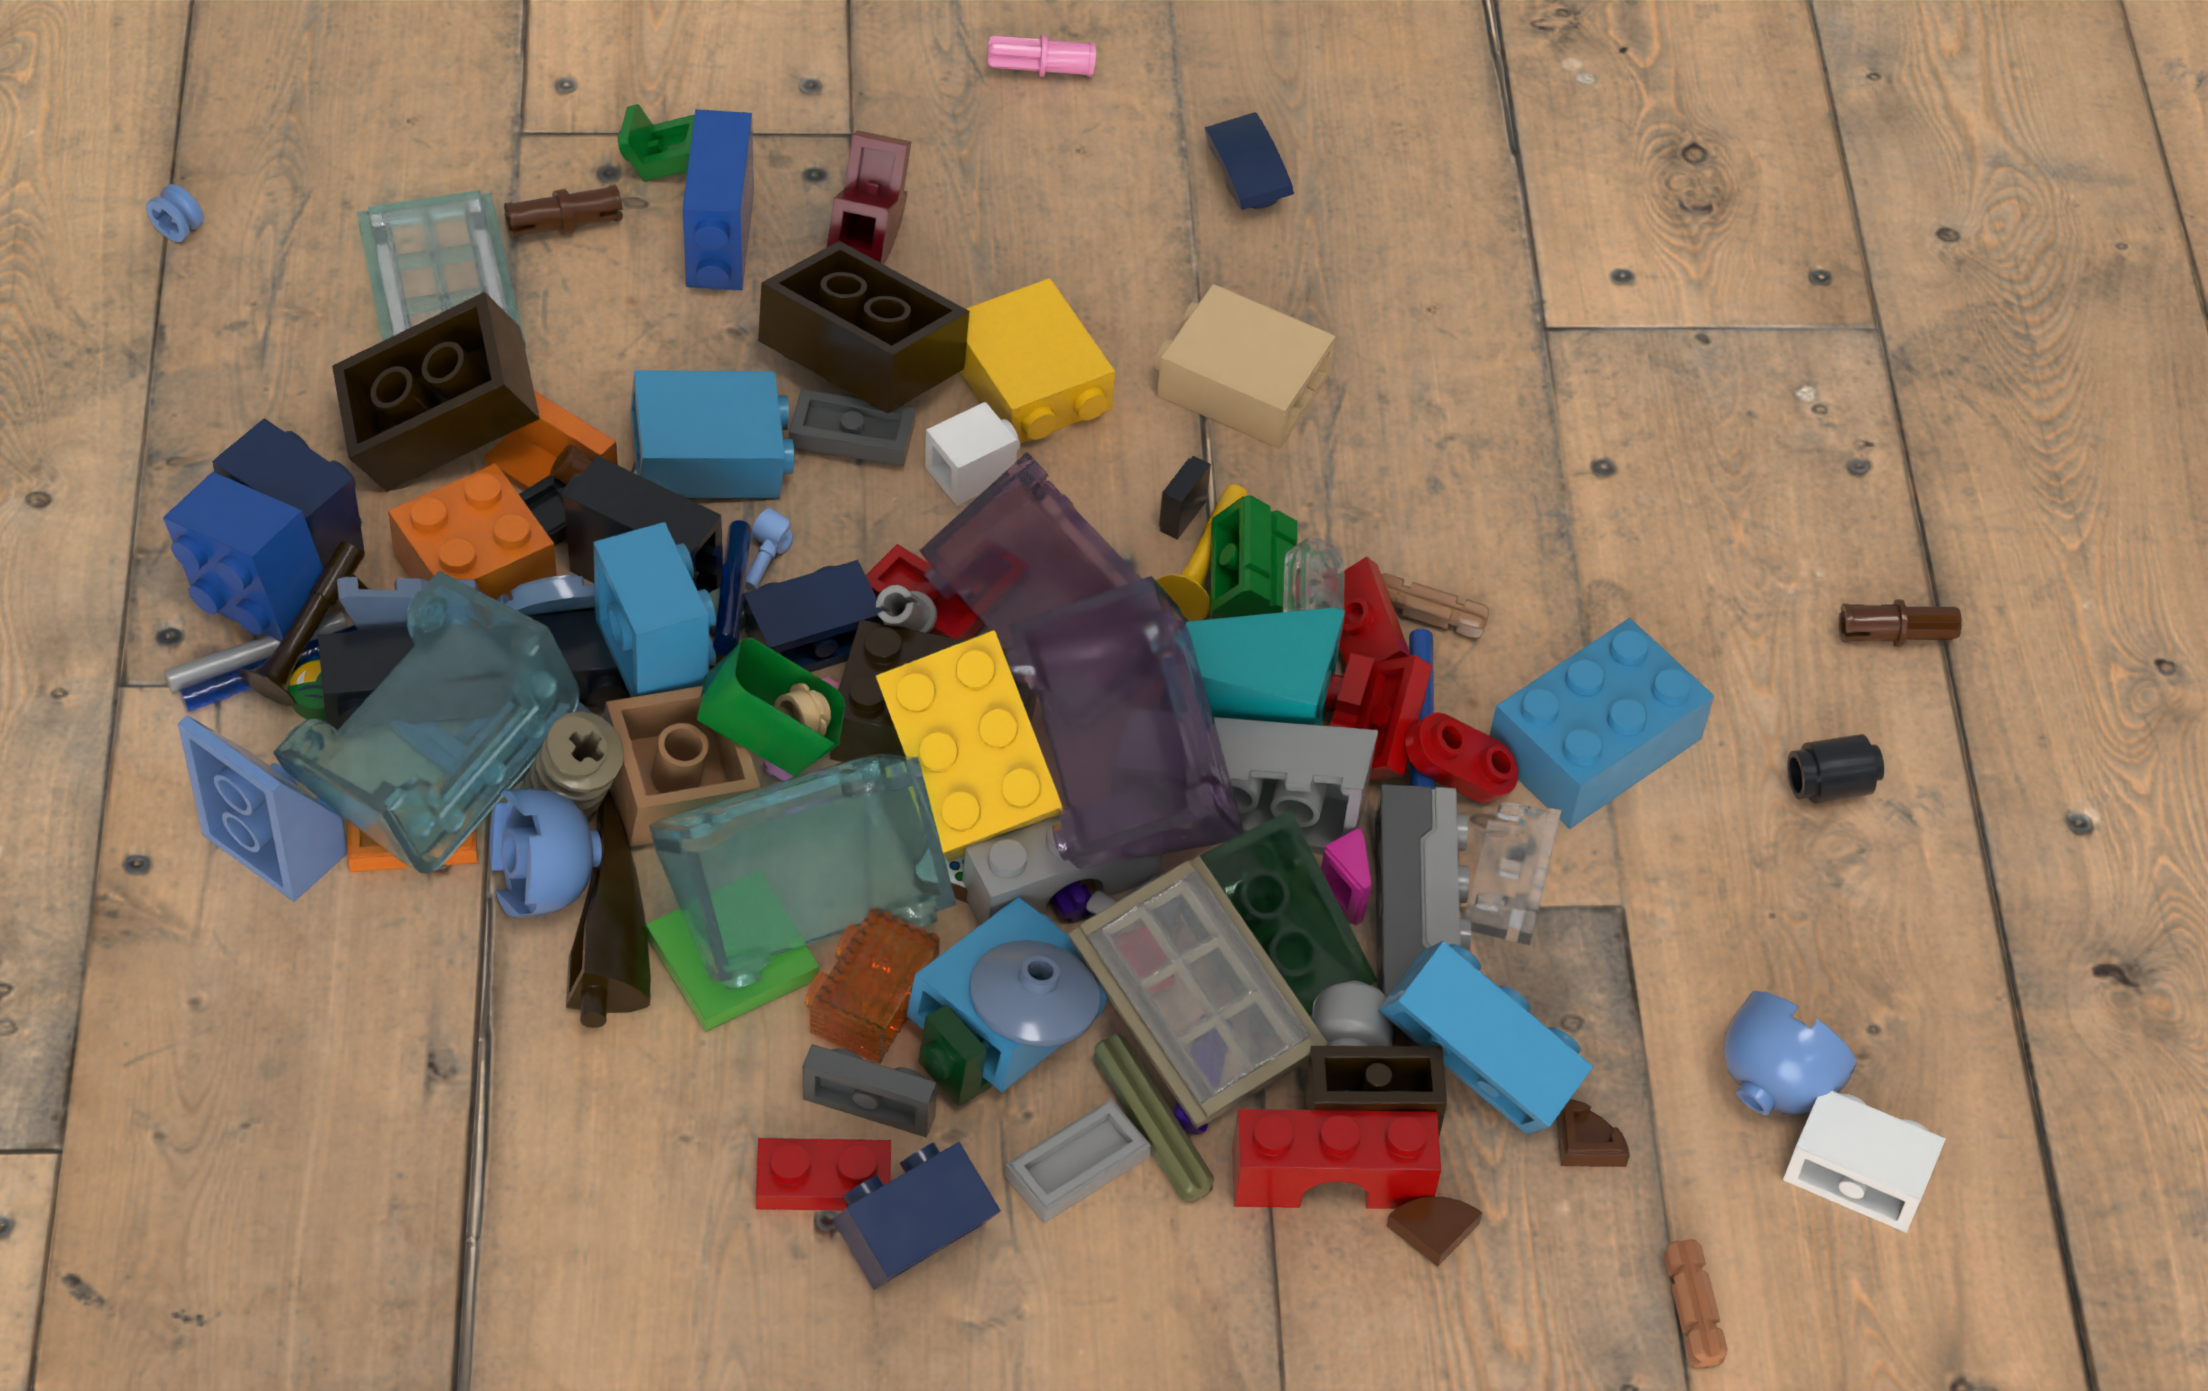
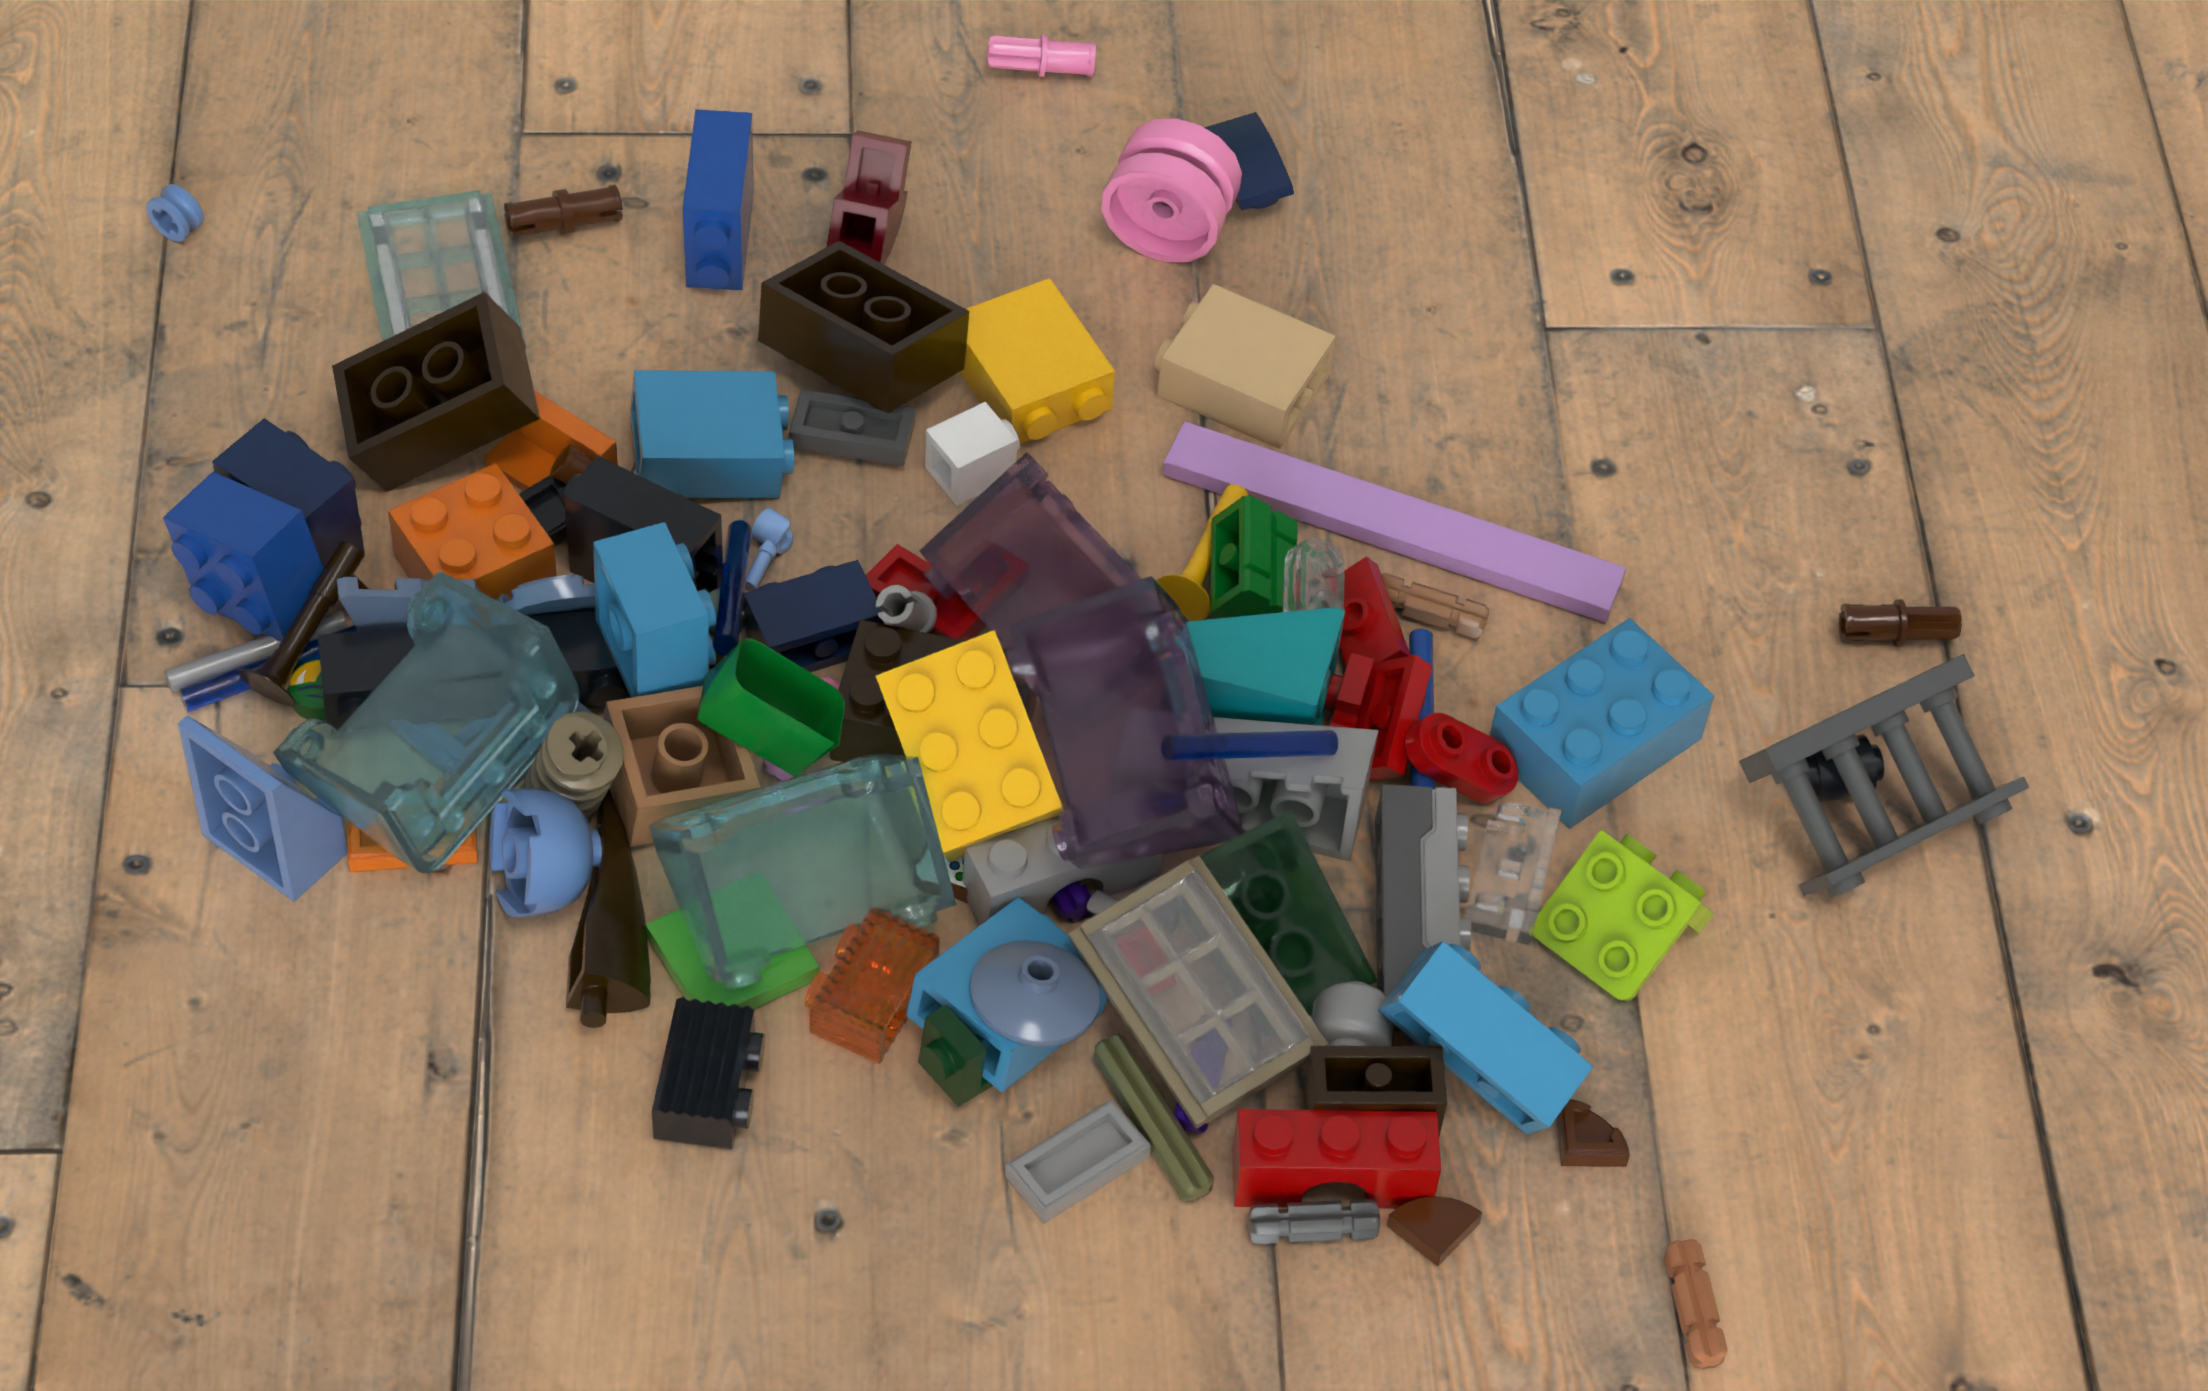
(656, 148): green bracket -> none
(706, 1073): none -> black brick
(806, 707): tan plate -> none
(816, 1171): red plate -> none
(869, 1090): dark grey plate -> none
(914, 1214): dark blue brick -> none
(1171, 190): none -> bright pink wheel
(1184, 497): black tile -> none
(1249, 745): none -> clear blue bar
(1314, 1221): none -> dark grey axle
(1348, 874): dark pink slope -> none
(1397, 522): none -> lavender tile
(1619, 914): none -> lime bracket
(1781, 1059): medium blue cylinder -> none
(1837, 741): none -> dark grey fence
(1864, 1159): white brick -> none

